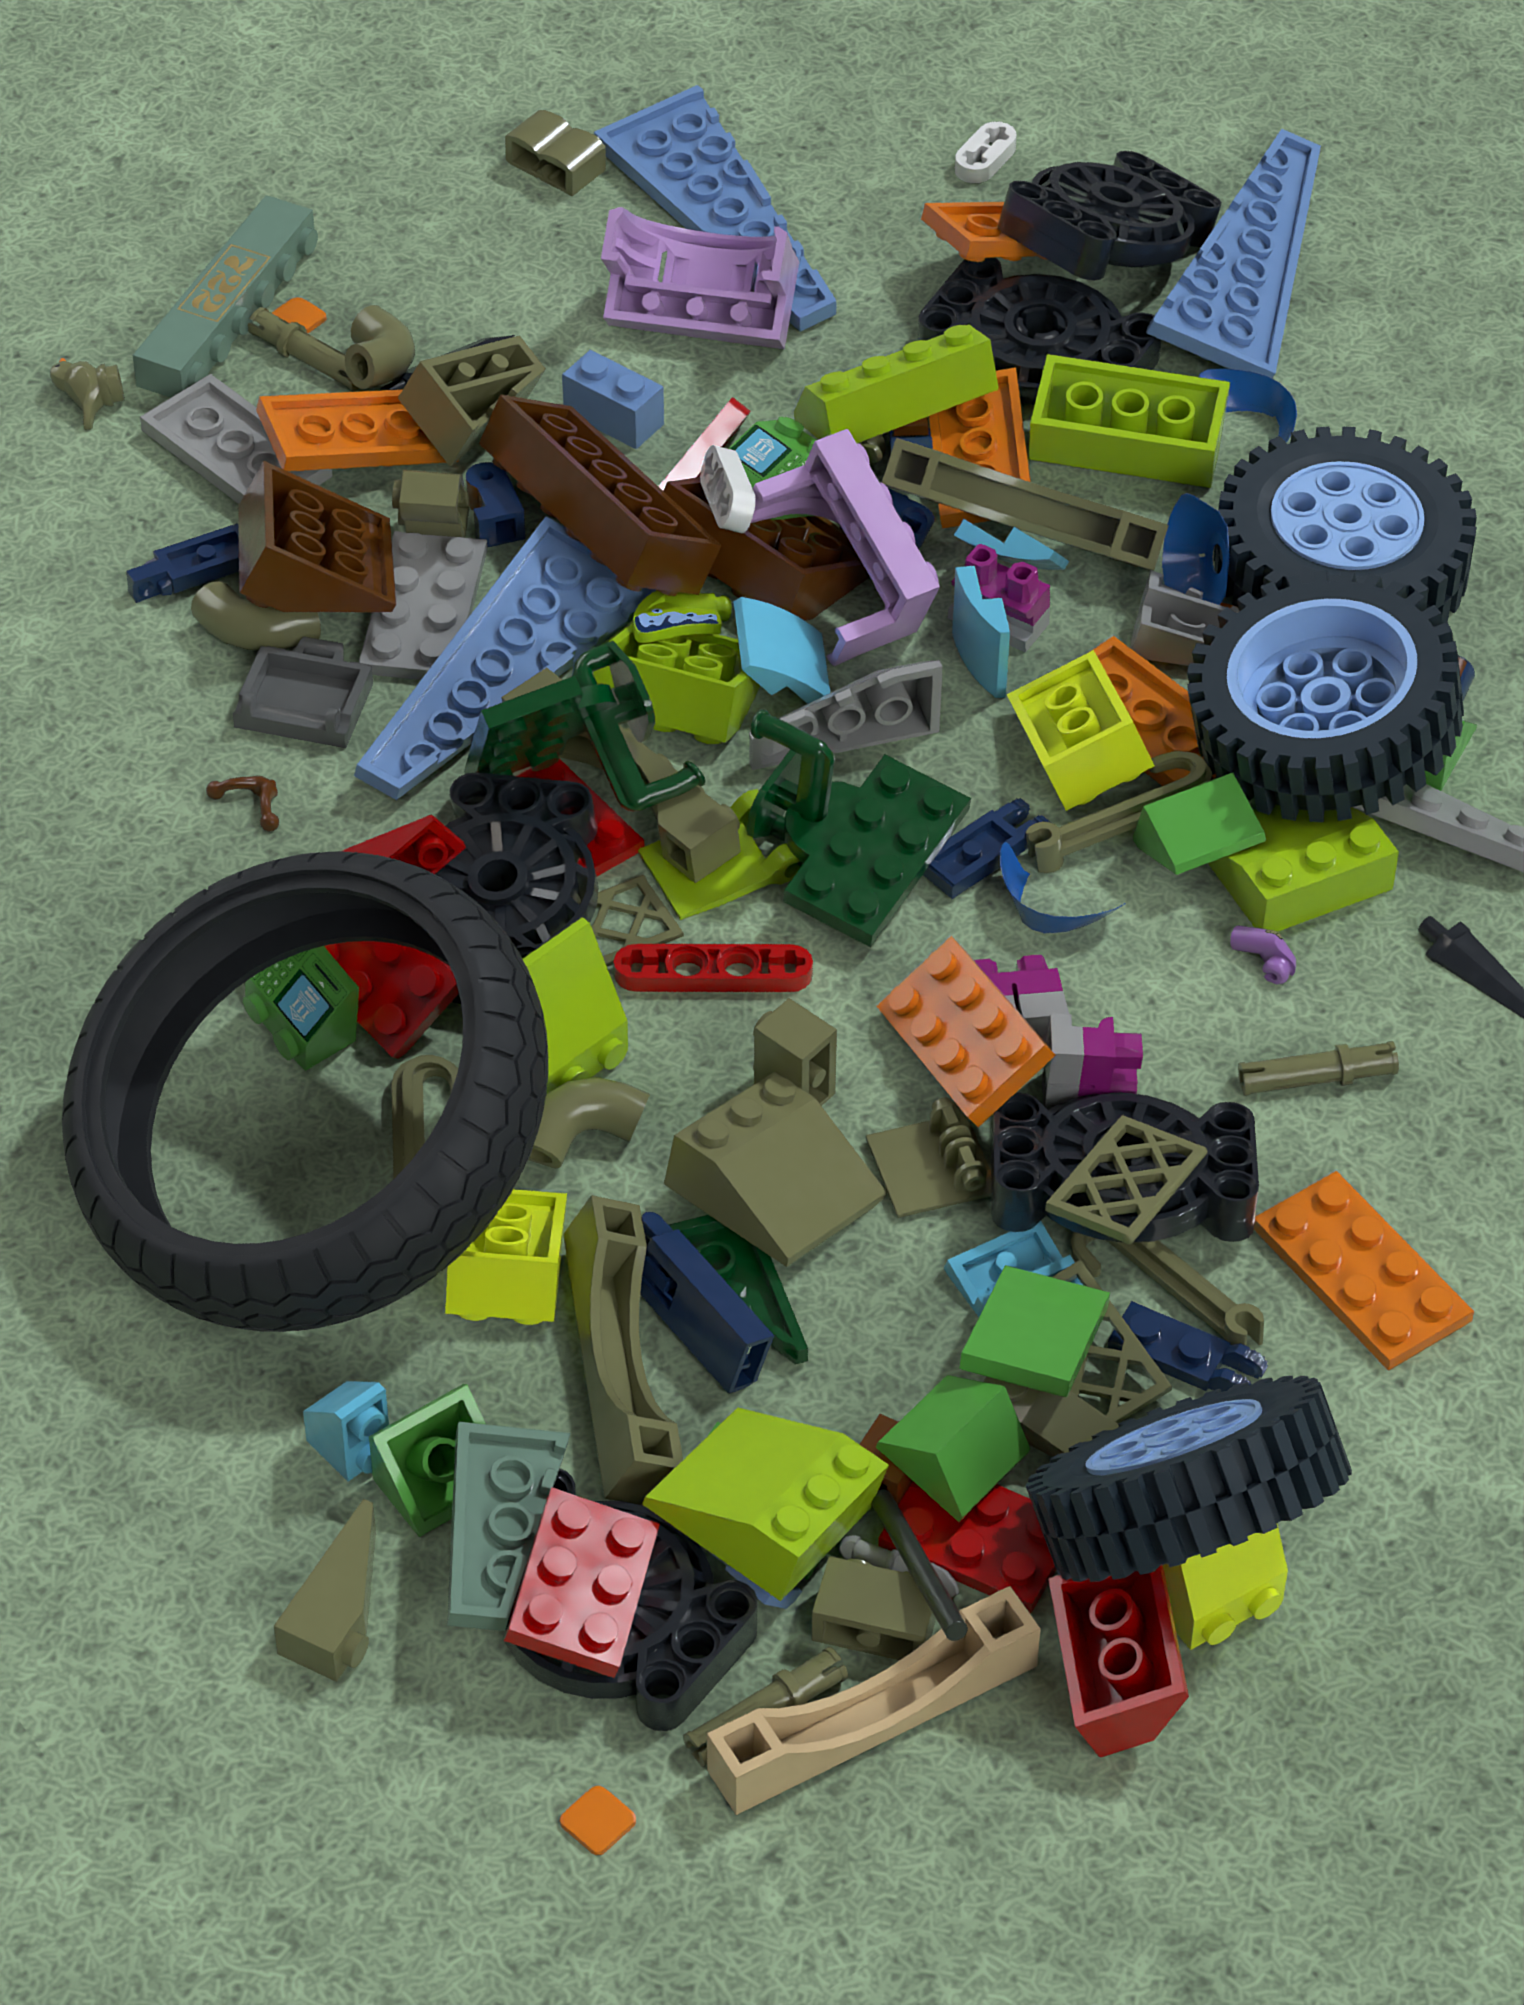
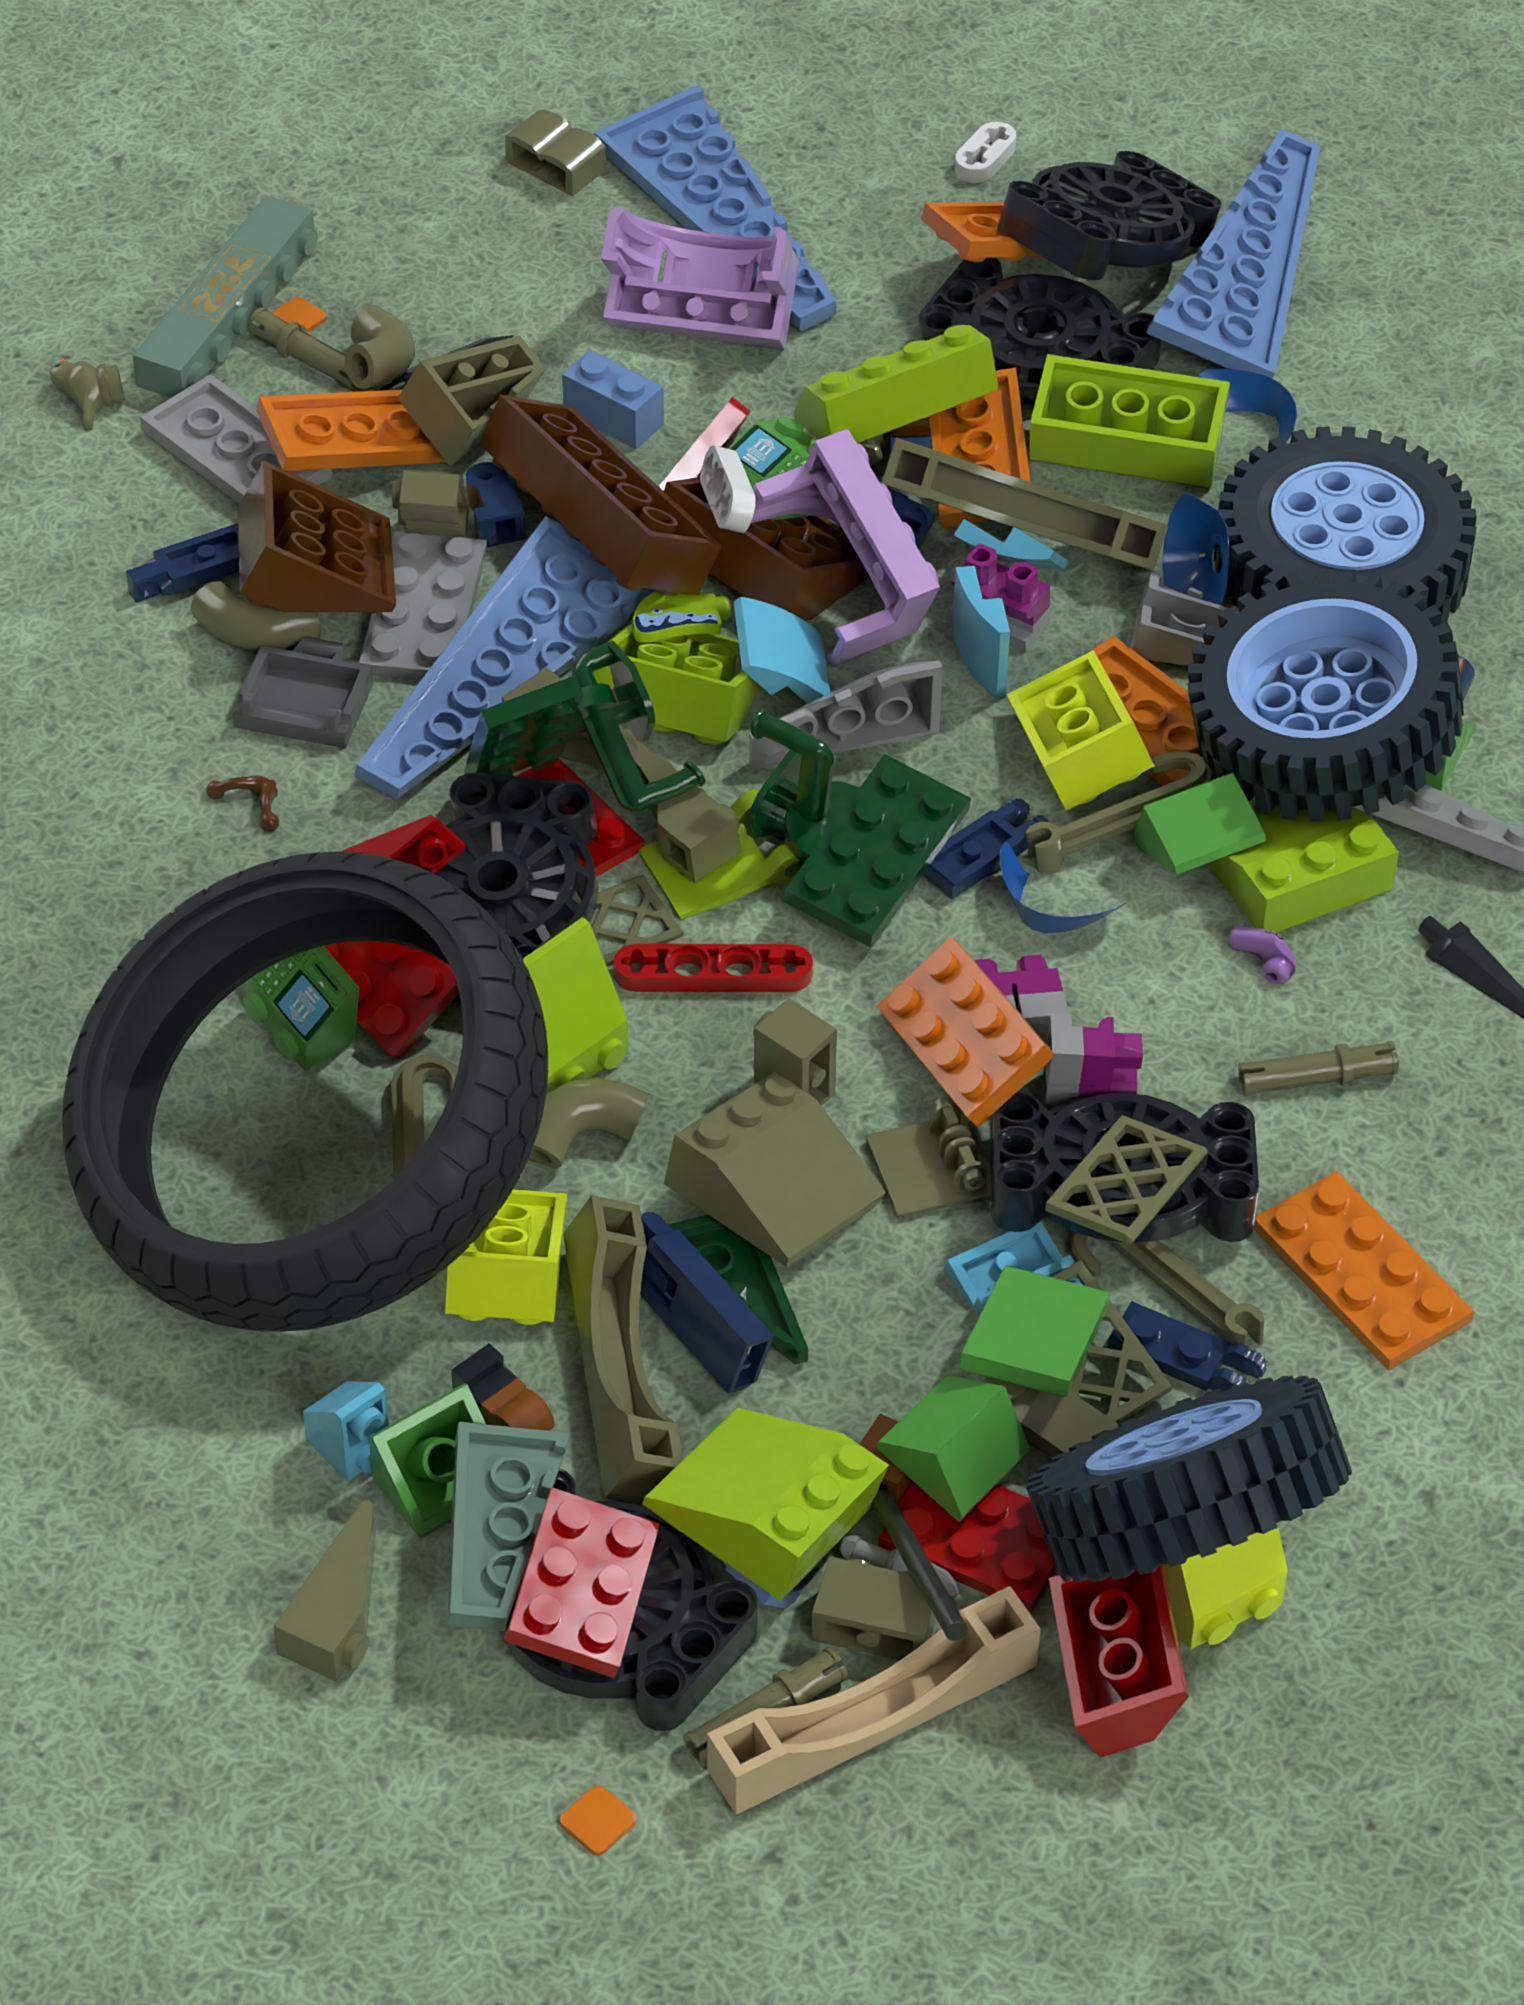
(500, 1393): none -> leg

